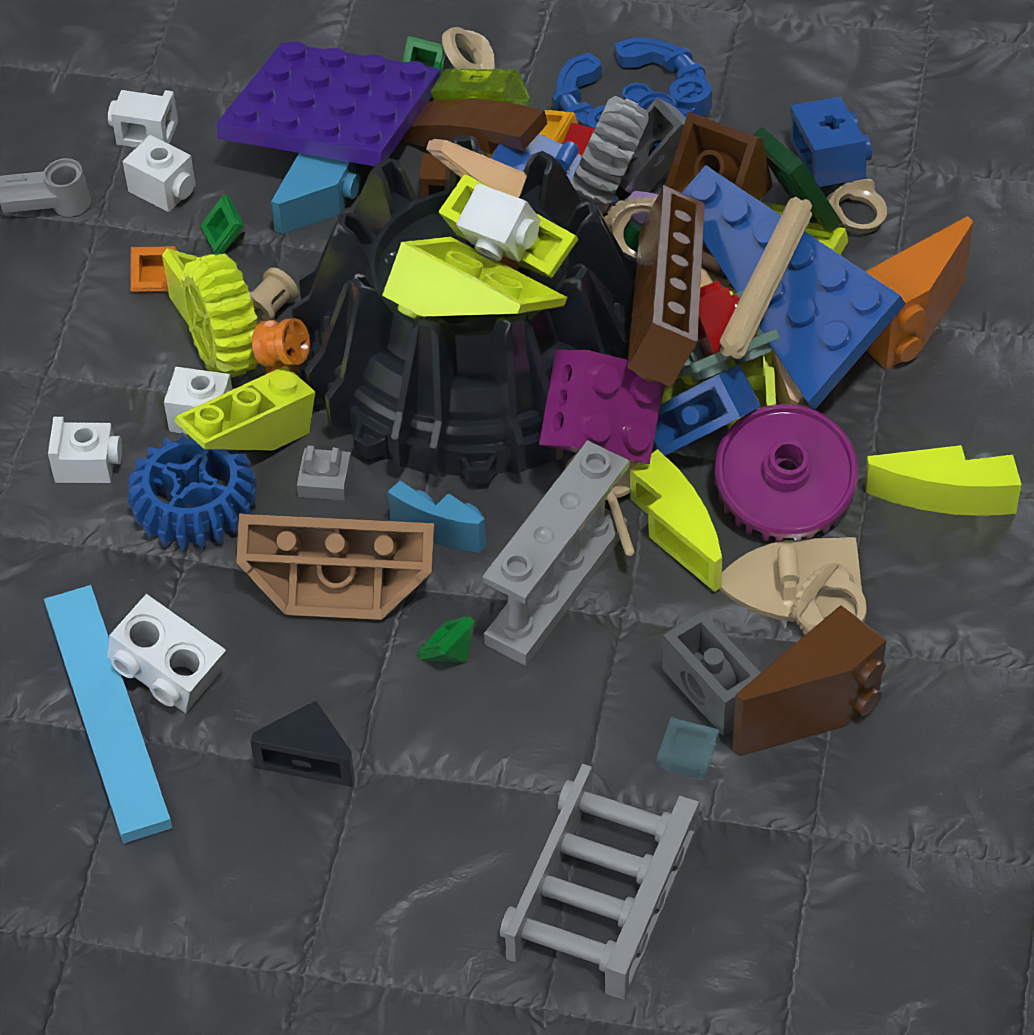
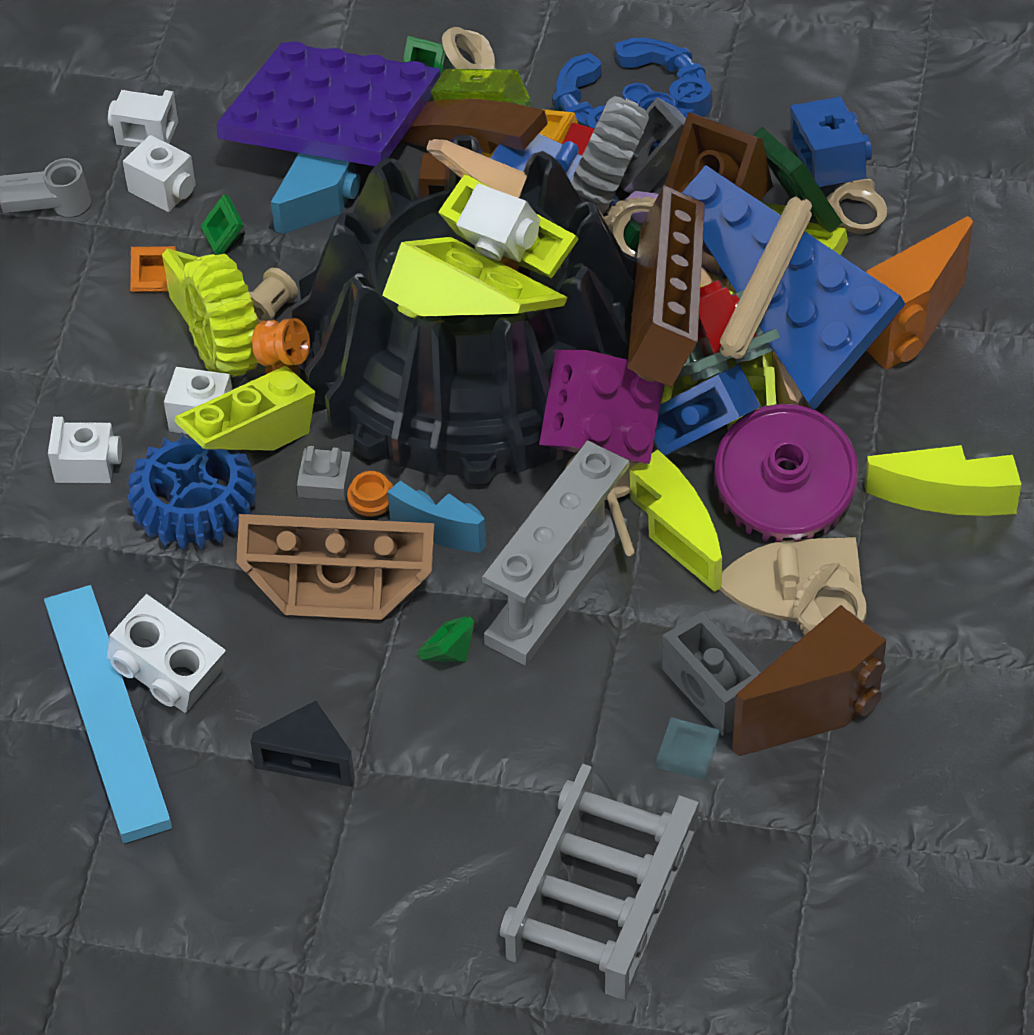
(369, 493): none -> orange plate

